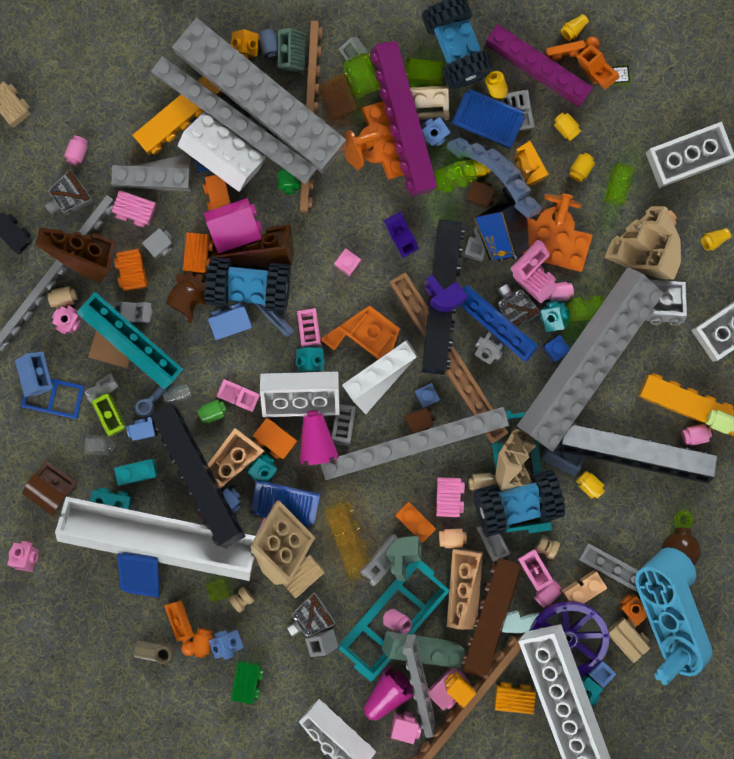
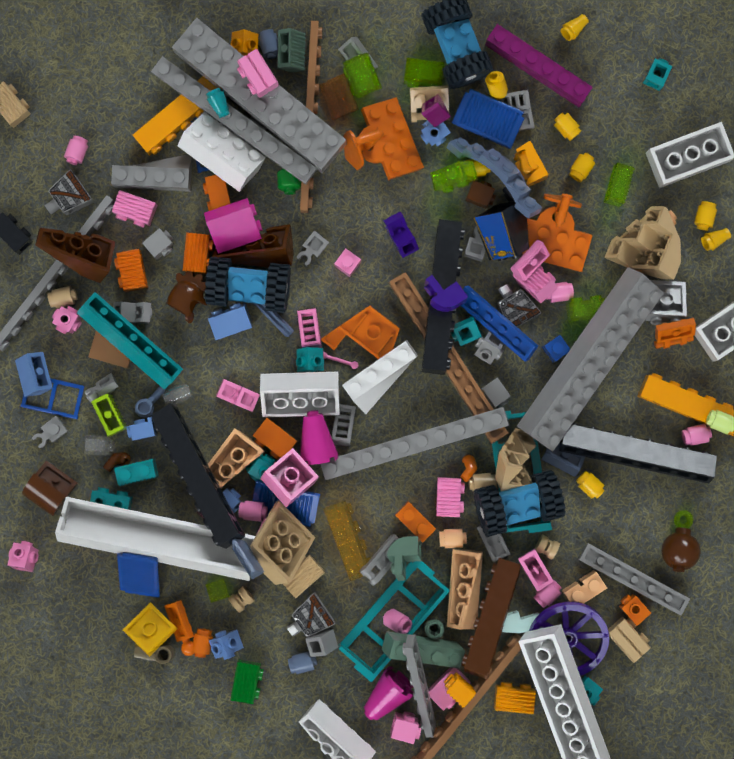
(52, 430): none -> light grey plate
(117, 459): none -> reddish brown arm
(150, 629): none -> yellow plate
(212, 411): bright green brick -> none
(218, 102): none -> teal cone
(247, 558): none -> sand blue slope
(253, 511): none -> bright pink brick
(257, 73): none -> bright pink brick
(289, 477): none -> bright pink brick
(302, 663): none -> sand blue brick
(314, 246): none -> light grey plate
(354, 365): none -> bright pink hinge
(403, 118): magenta brick -> none
(420, 420): reddish brown brick -> none
(427, 395): medium blue plate -> none
(434, 634): none -> sand green cone
(435, 110): none -> magenta slope
(471, 467): none -> orange arm
(472, 334): none -> teal brick
(496, 393): none -> light grey brick
(554, 316): teal brick -> none
(571, 49): orange plate -> none
(595, 67): orange brick -> none
(602, 674): medium blue plate -> none
(624, 73): tile -> none
(654, 81): none -> teal brick
(673, 614): medium azure beam -> none
(675, 333): none -> orange plate
(705, 215): none -> yellow brick

